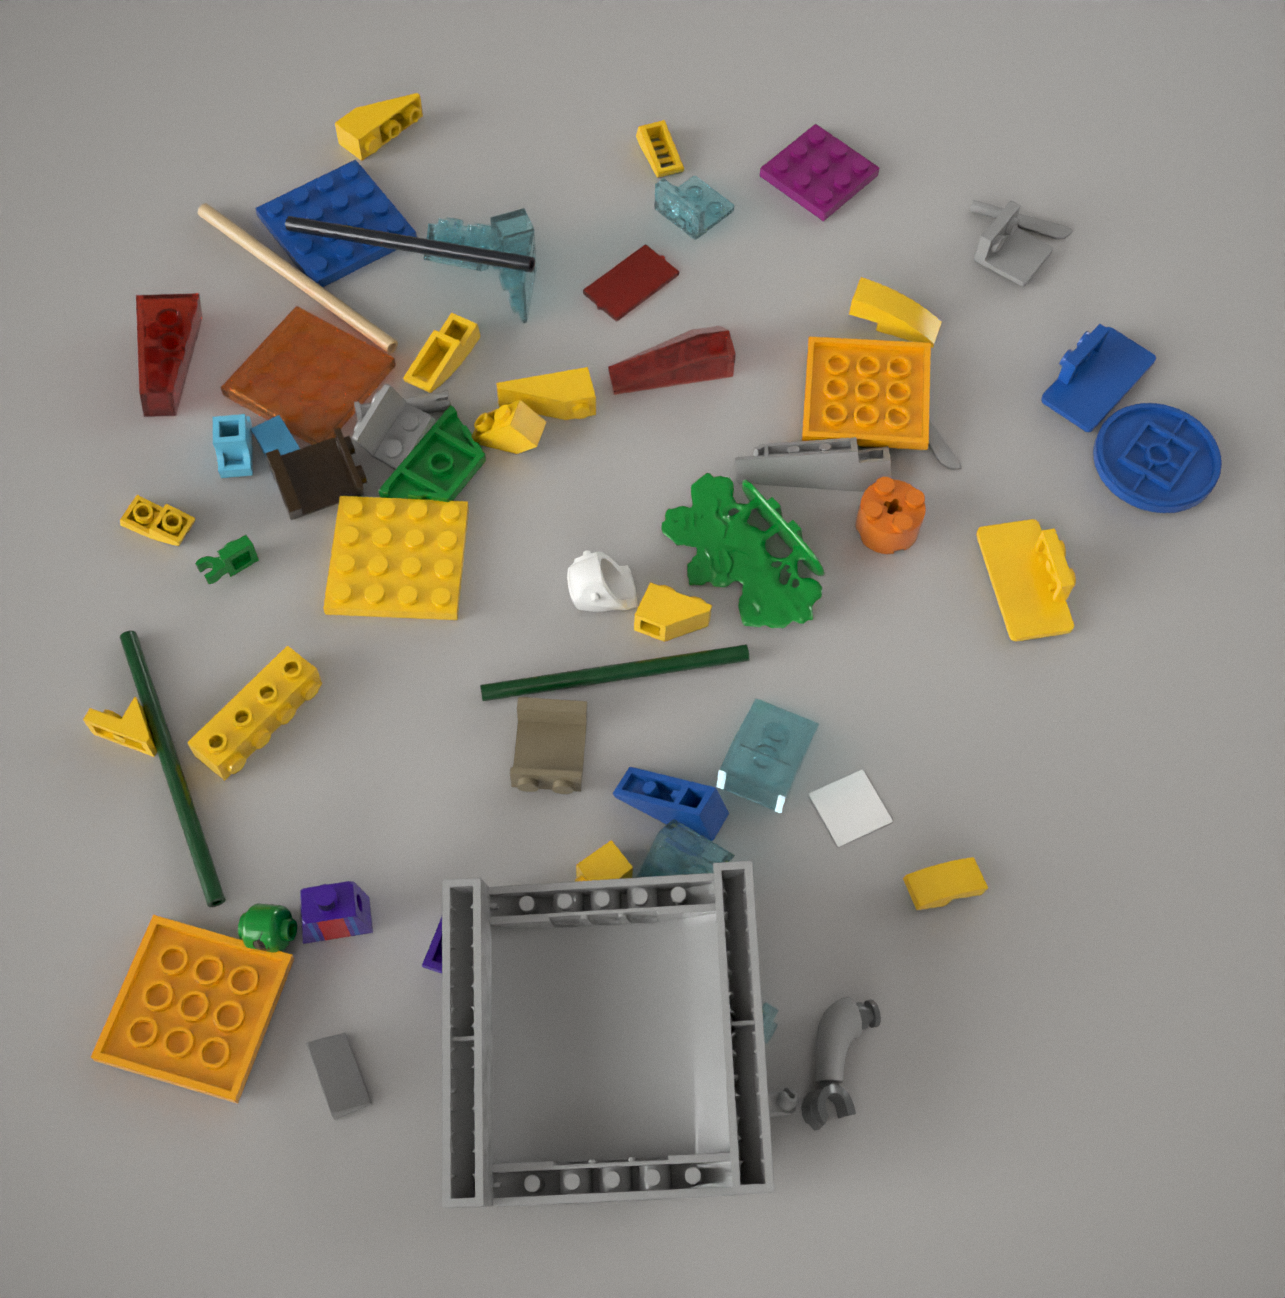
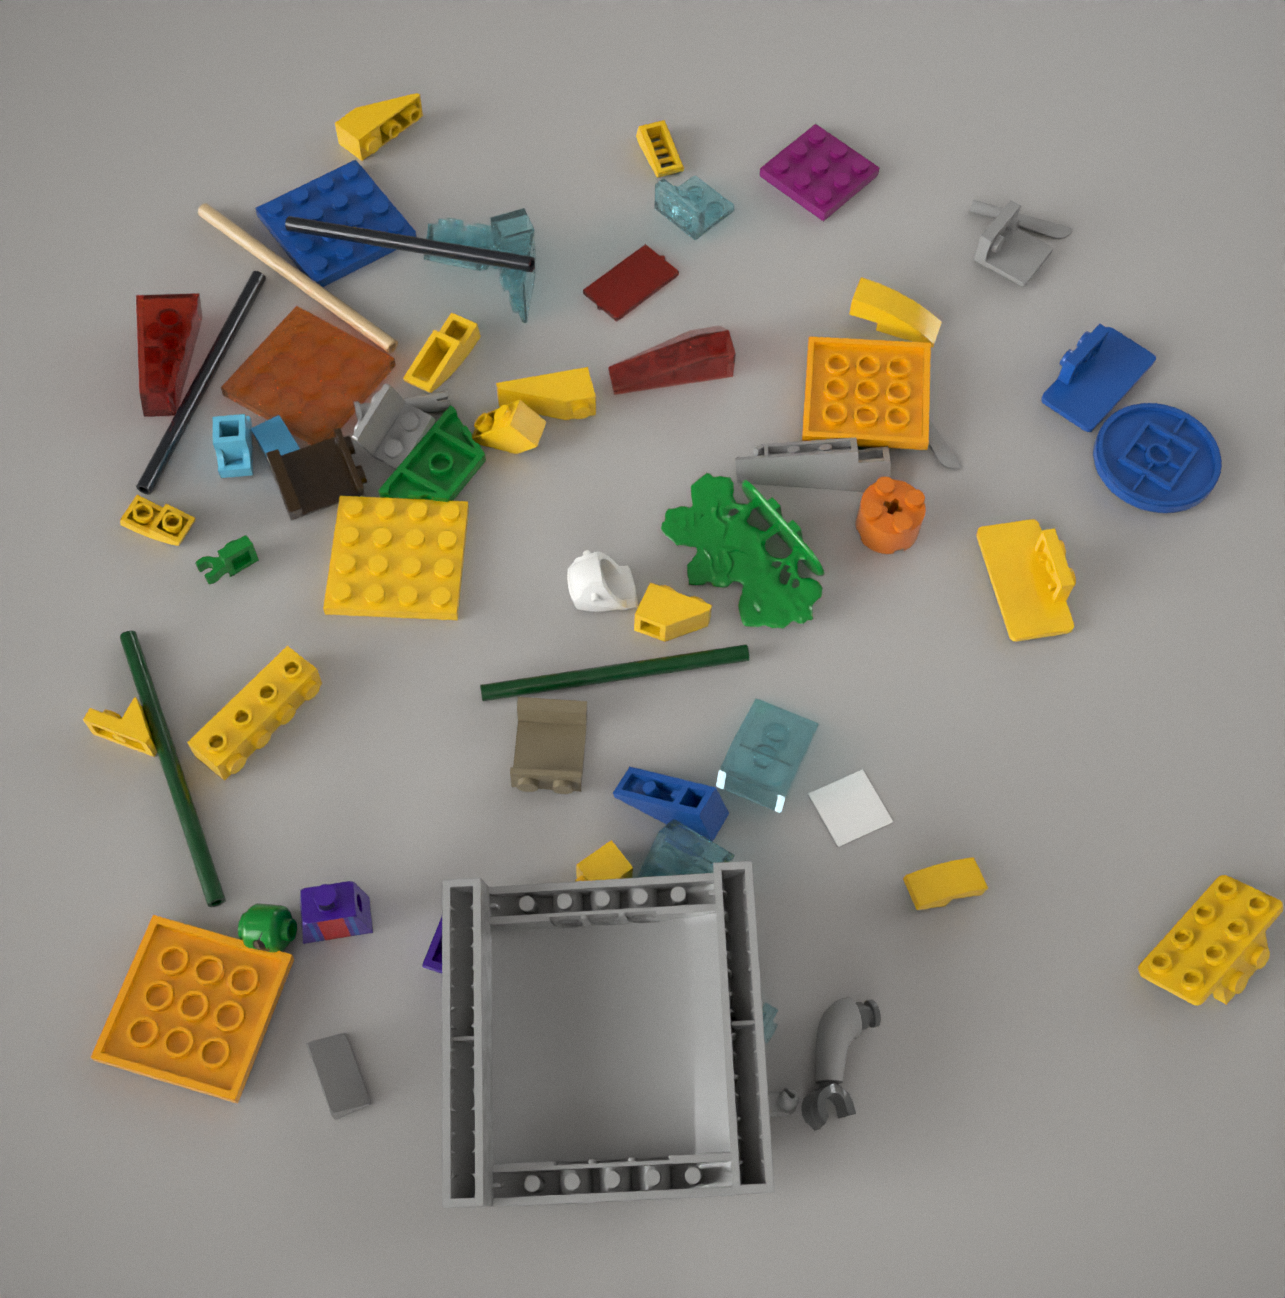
(200, 384): none -> black piece
(1214, 943): none -> yellow bracket

